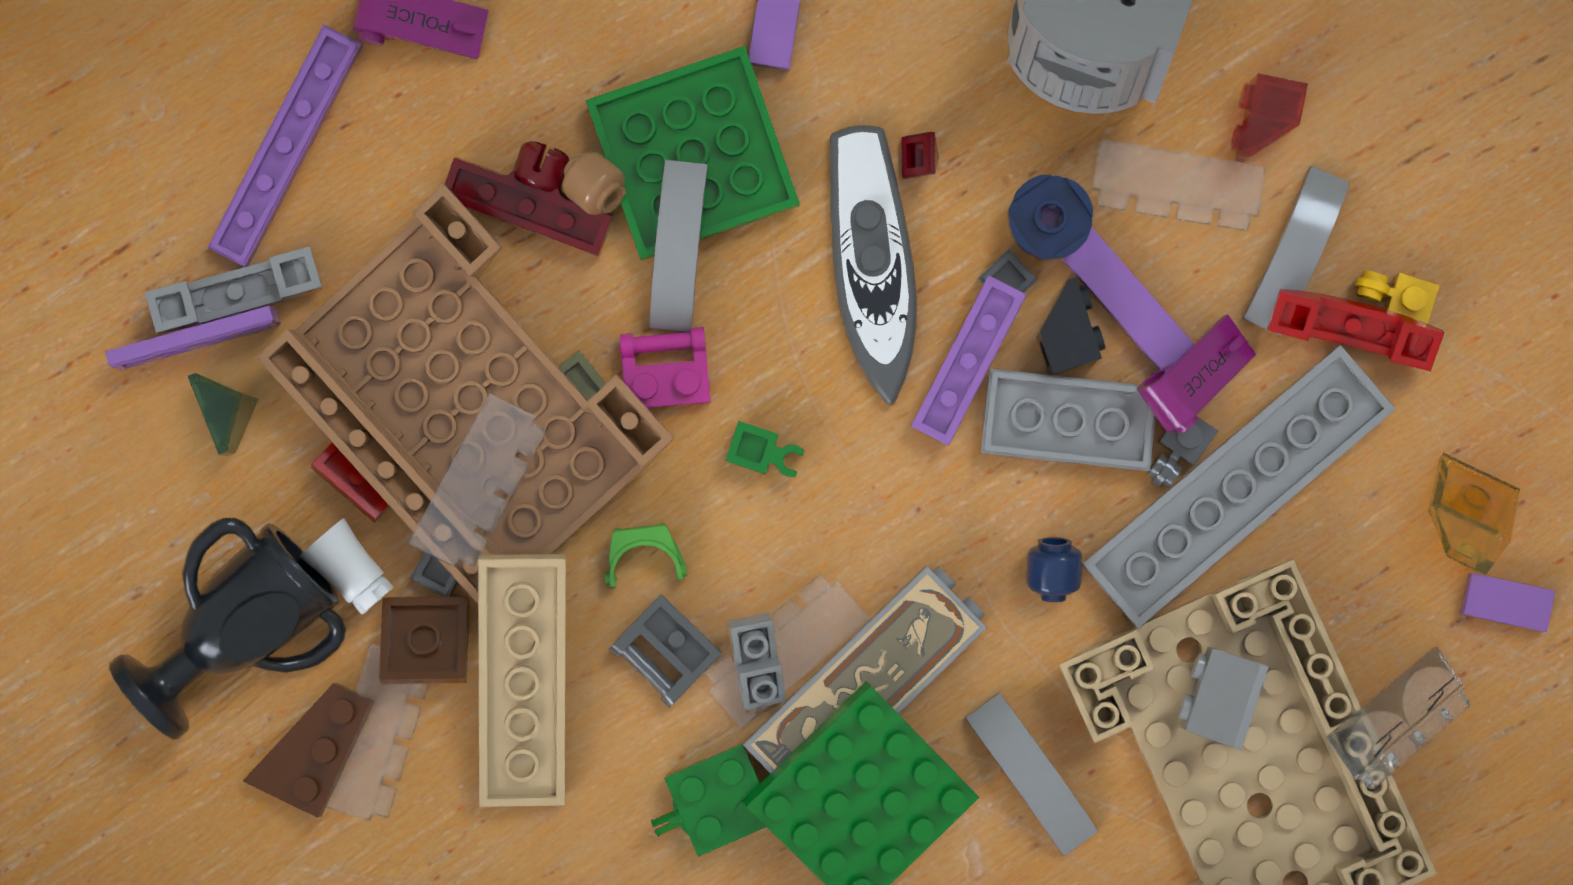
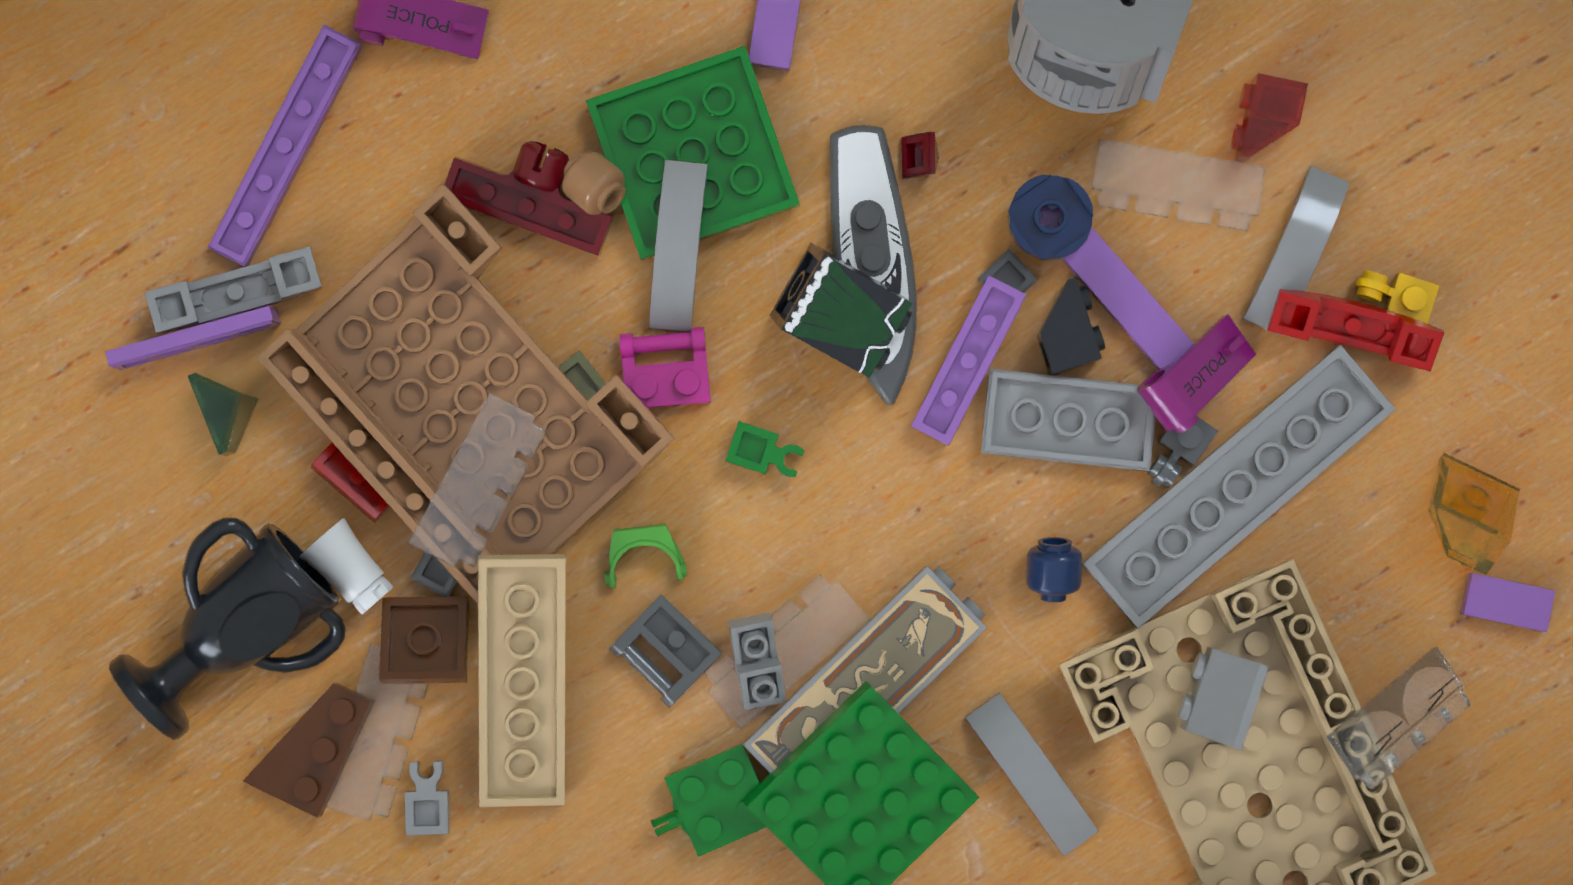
(427, 807): none -> light grey plate
(841, 311): none -> slope

